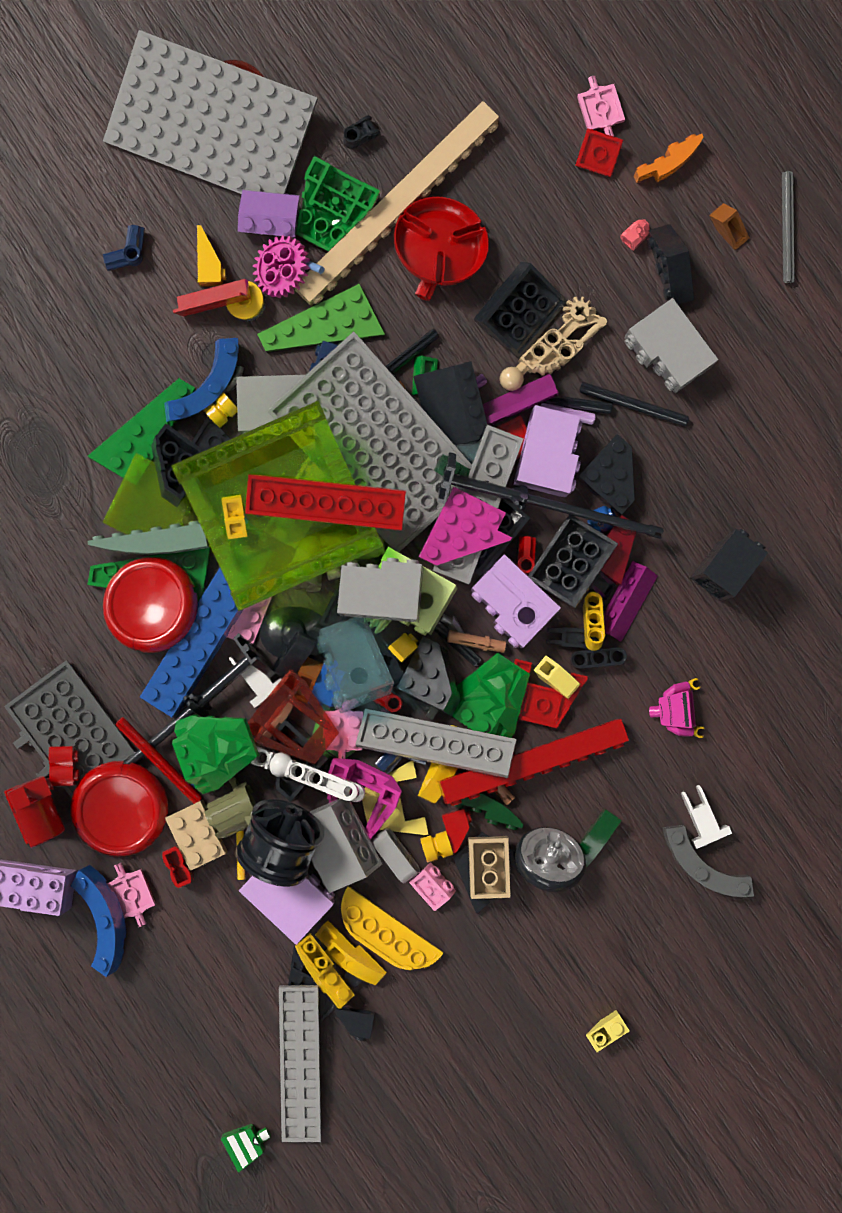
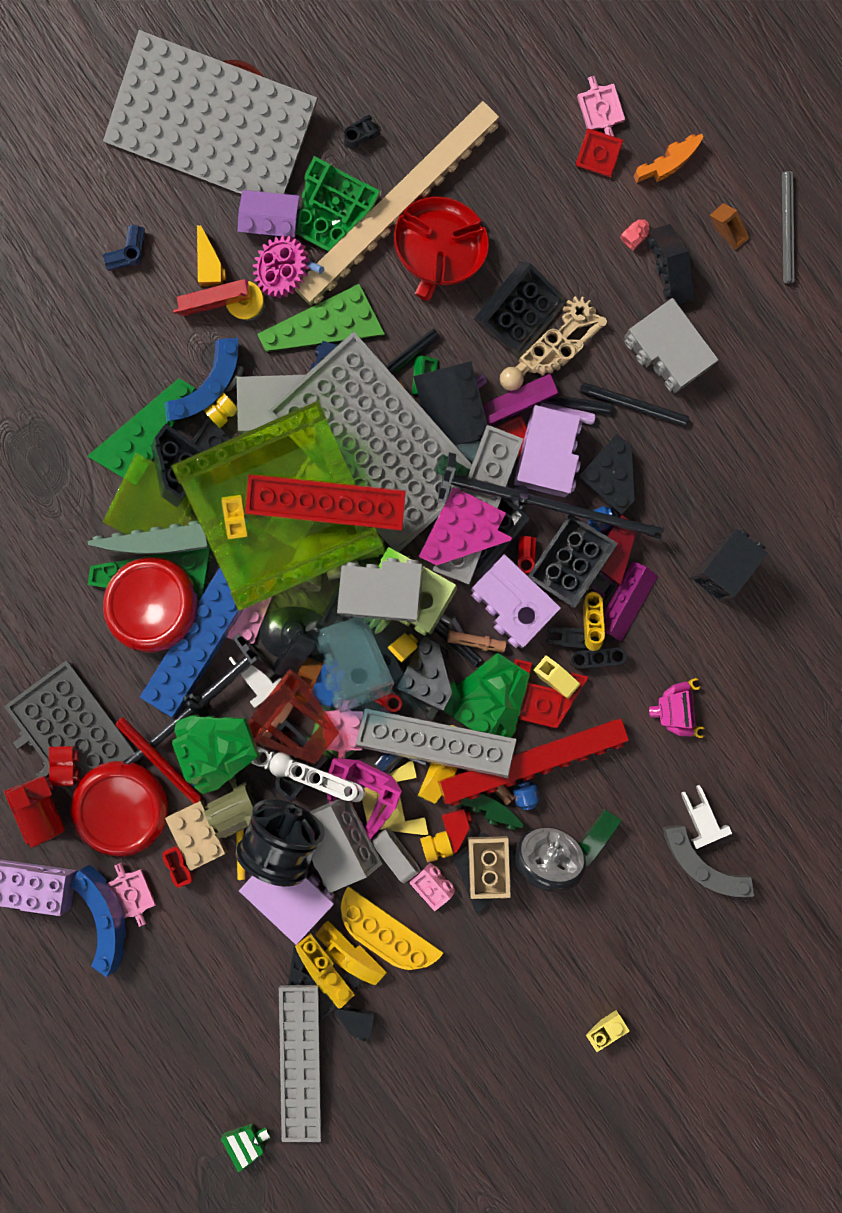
(526, 795): none -> blue head

